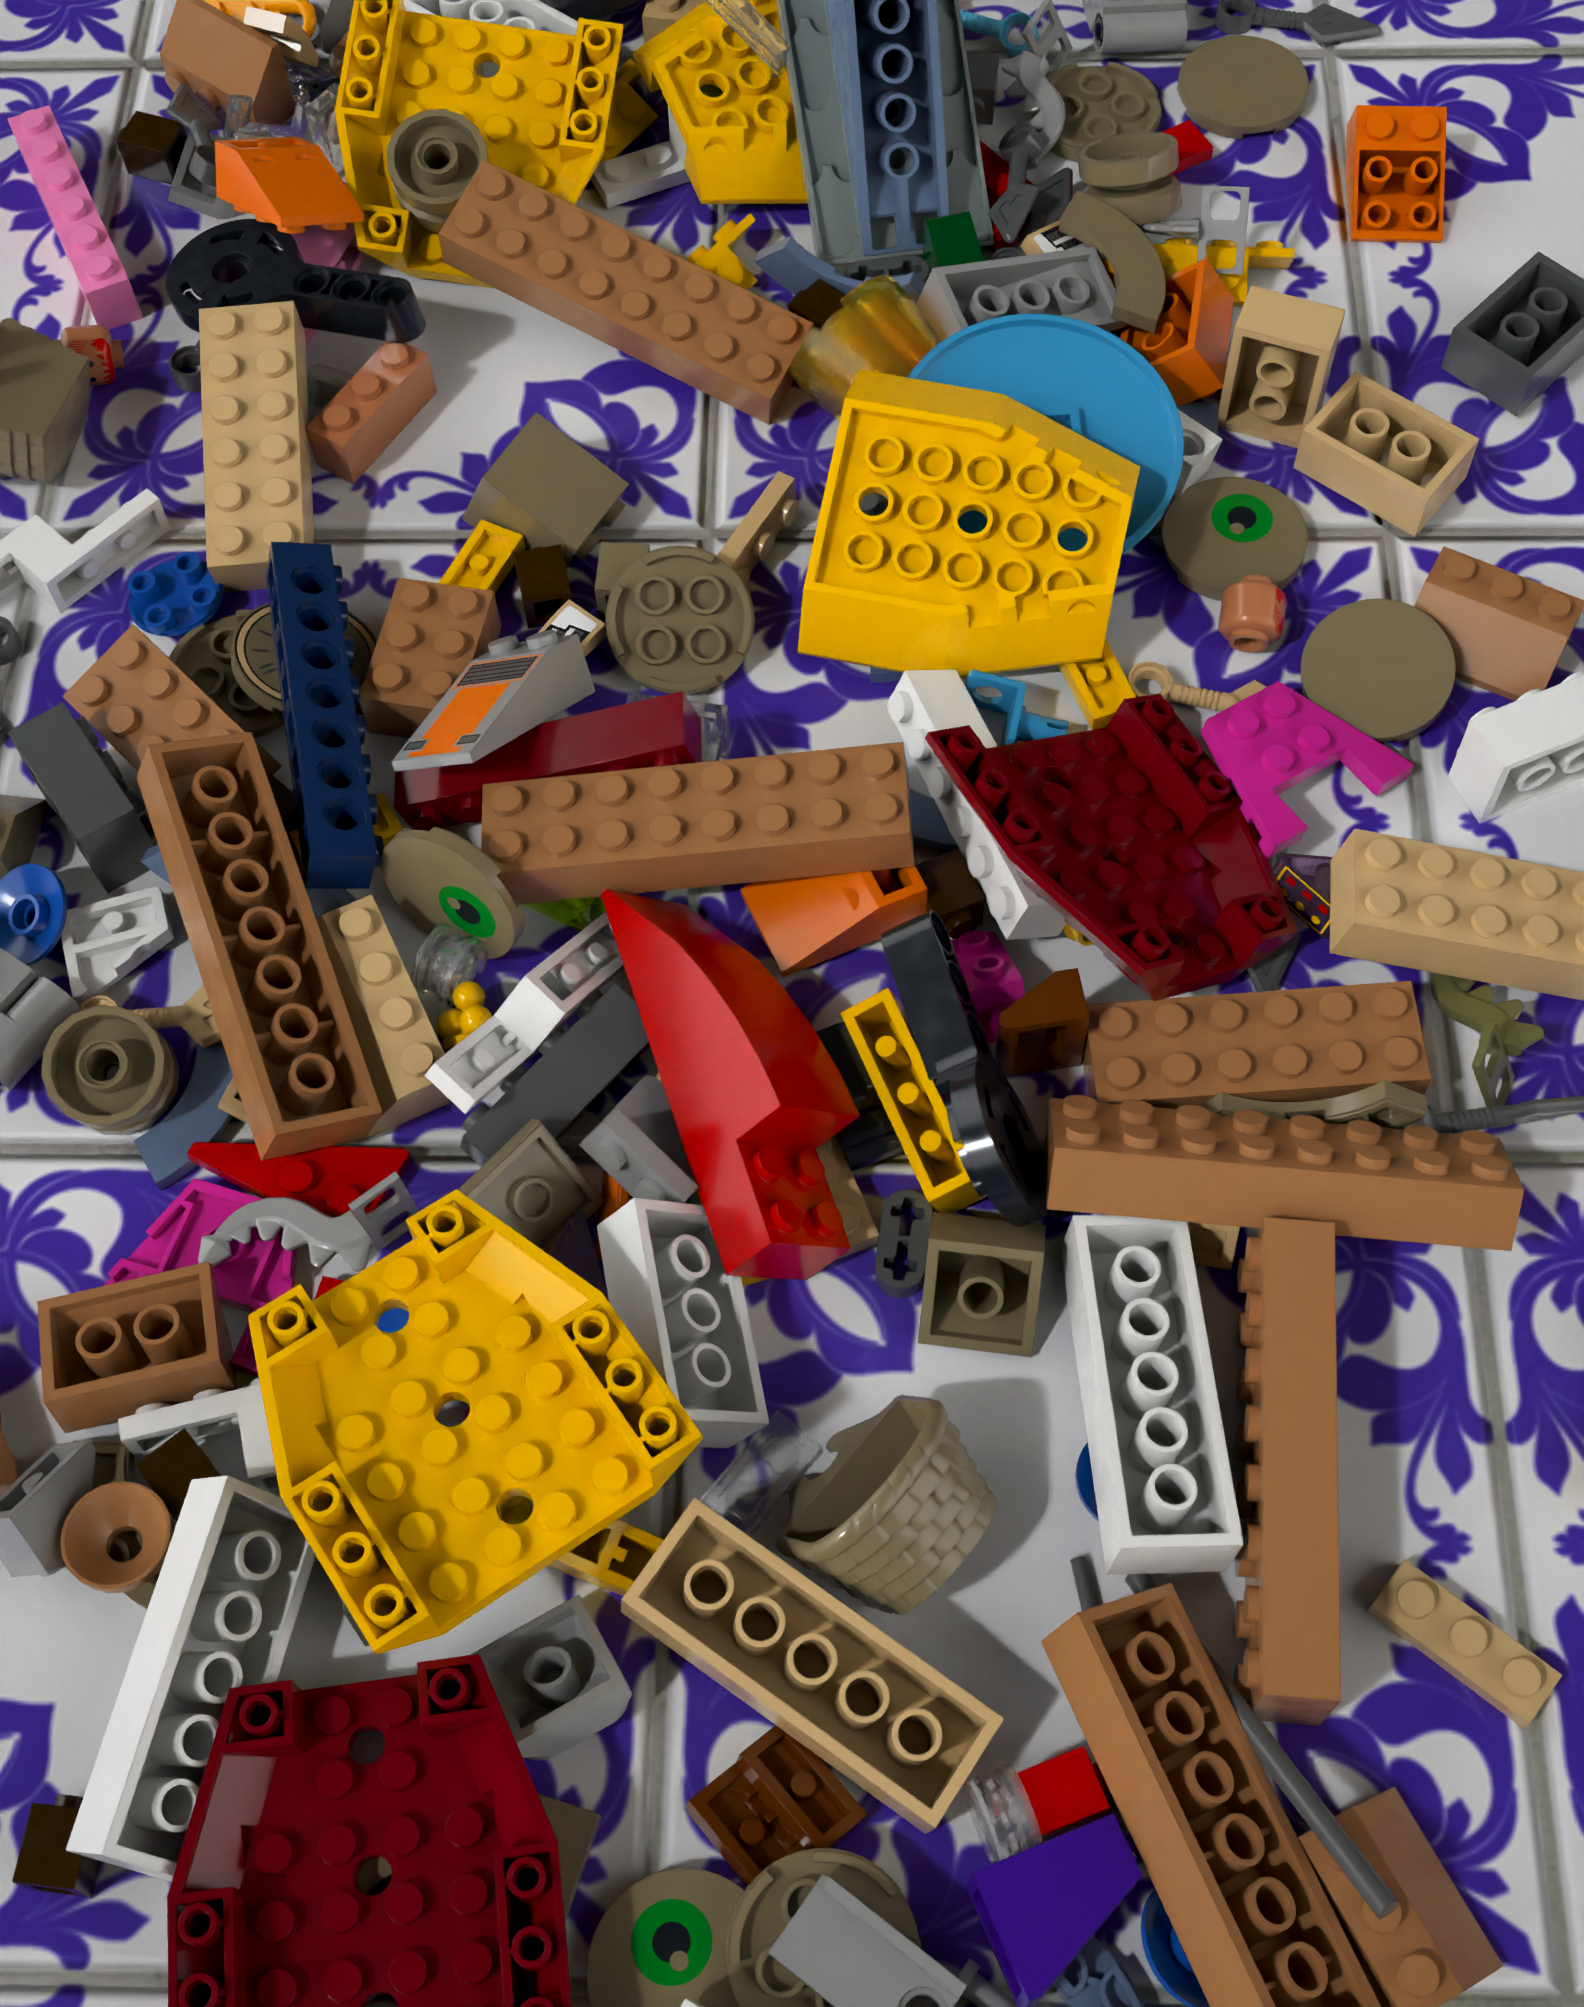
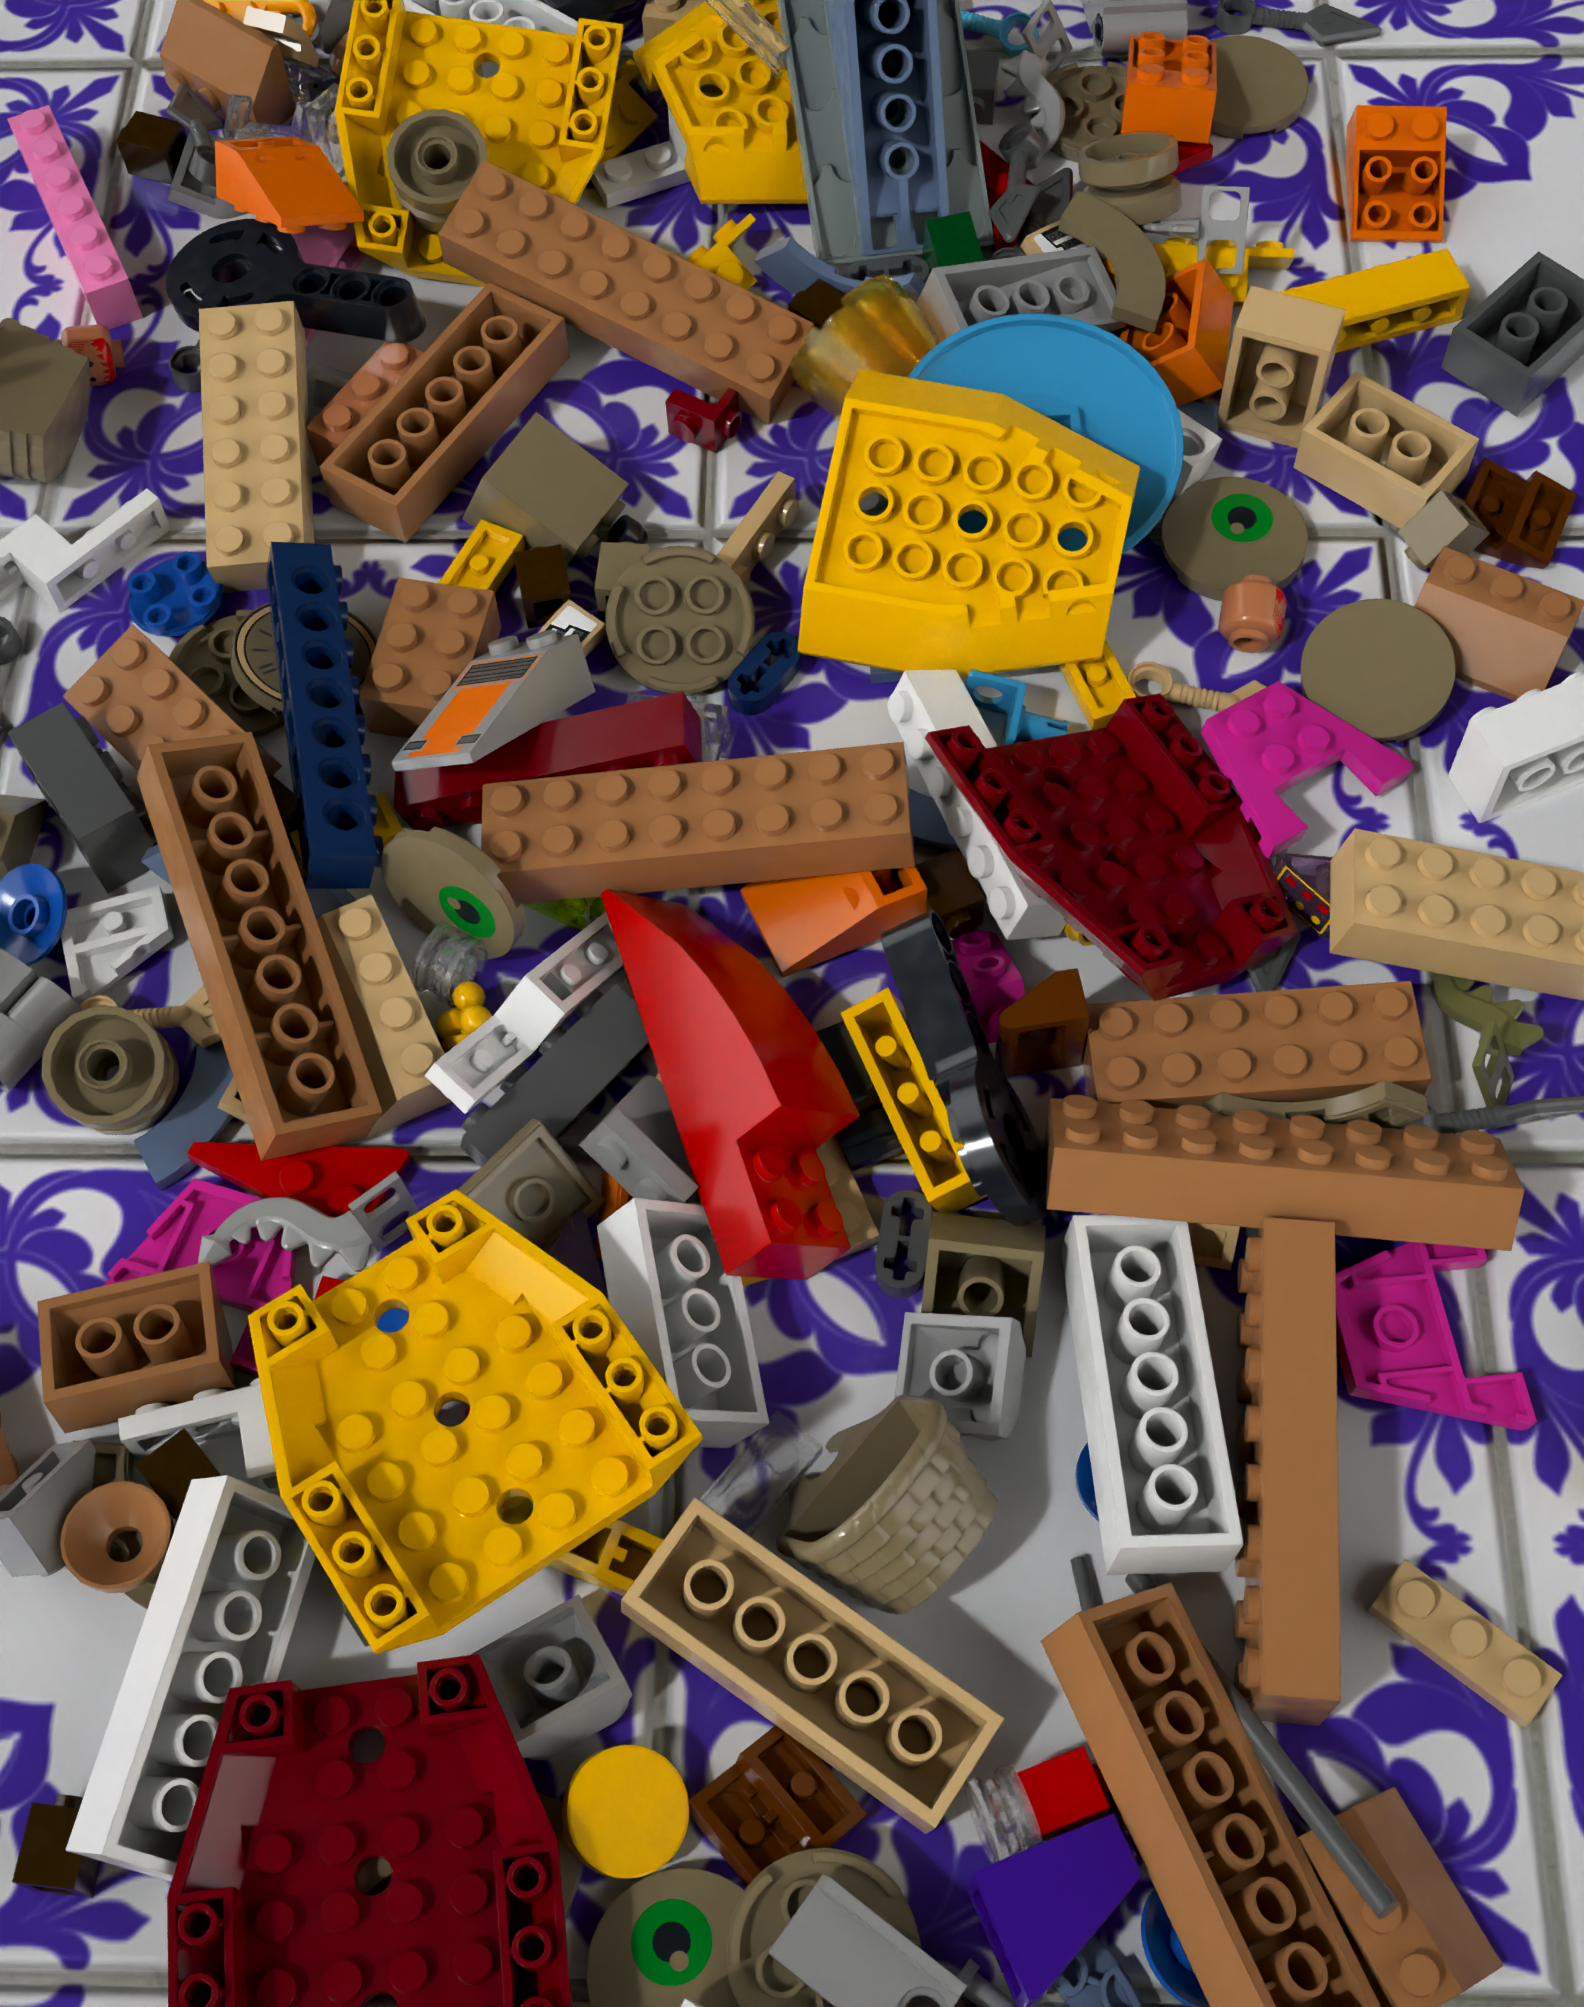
(446, 412): none -> medium nougat brick
(625, 1812): none -> yellow tile
(627, 530): none -> black hinge
(702, 422): none -> dark red bracket
(757, 668): none -> dark blue beam
(968, 1366): none -> light grey slope
(1170, 86): none -> orange slope
(1393, 298): none -> yellow brick
(1400, 1343): none -> dark pink wing
(1441, 523): none -> dark tan brick
(1518, 513): none -> reddish brown slope

